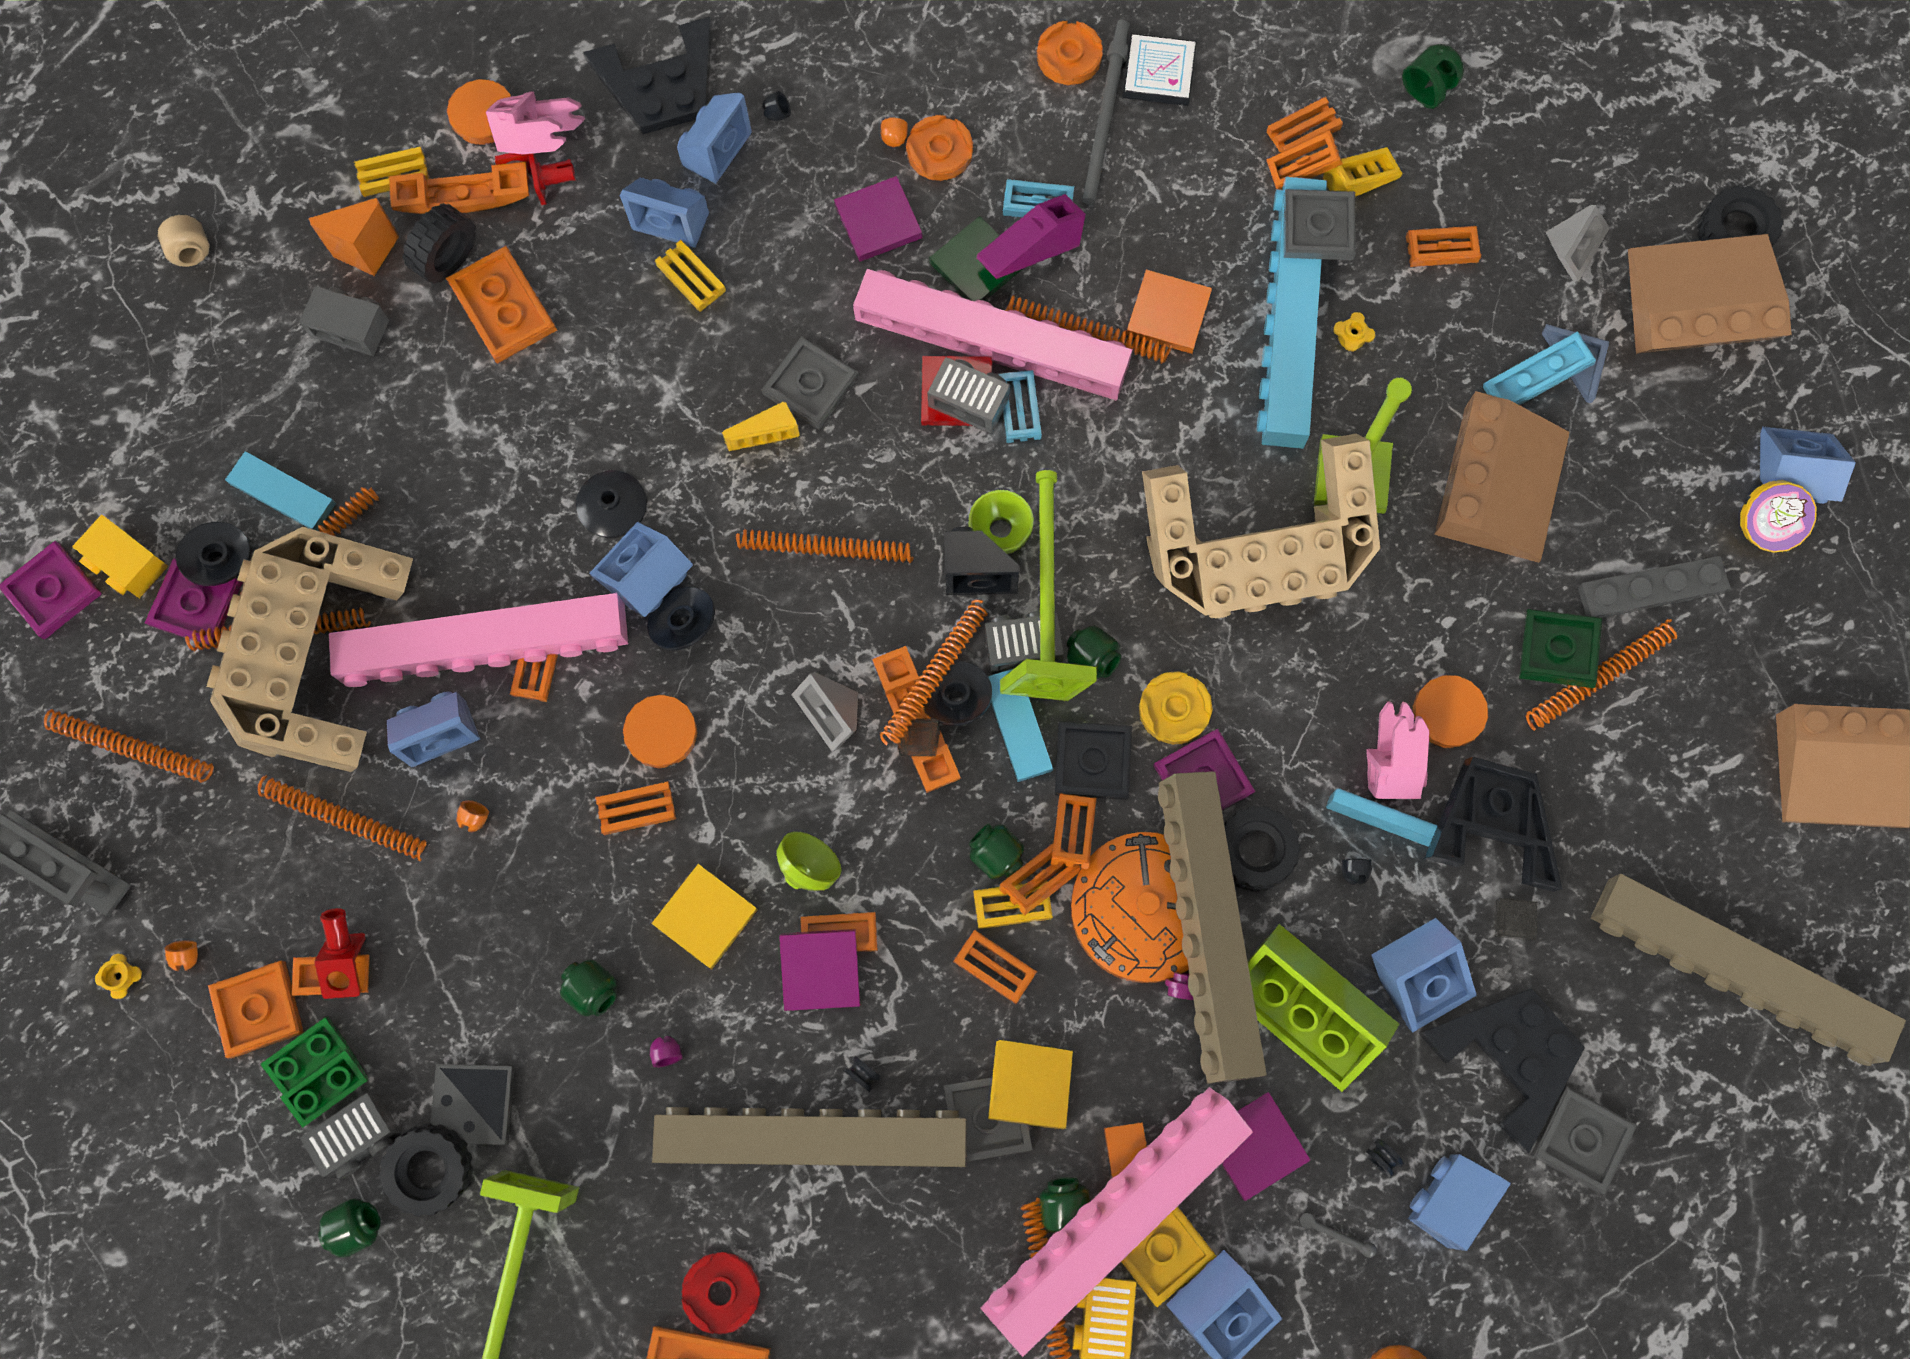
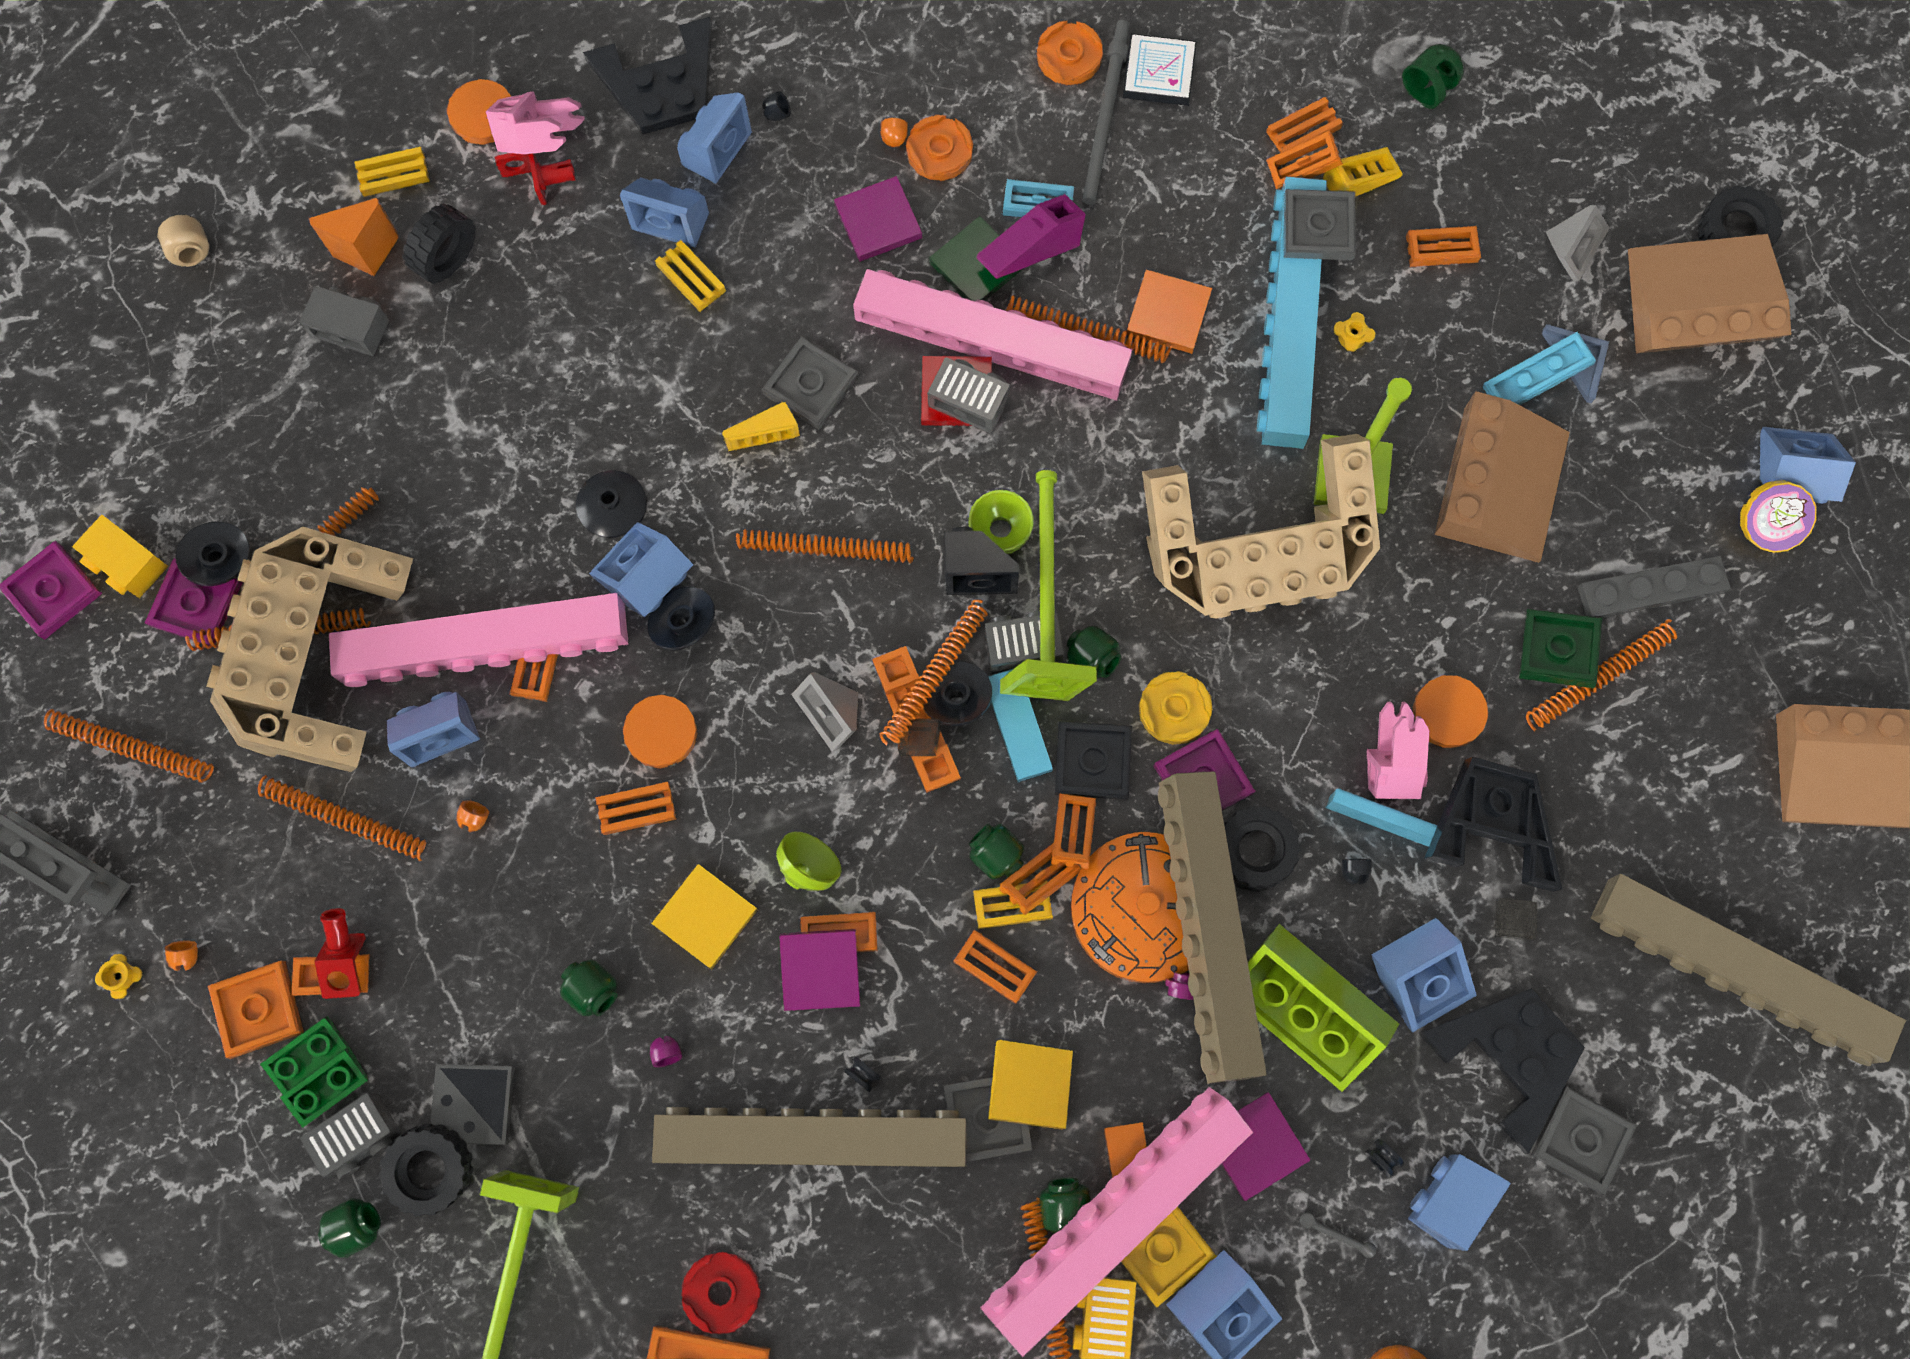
(280, 491): medium azure tile -> none
(466, 193): orange slope -> none
(501, 304): orange tile -> none
(1023, 433): medium azure tile -> none

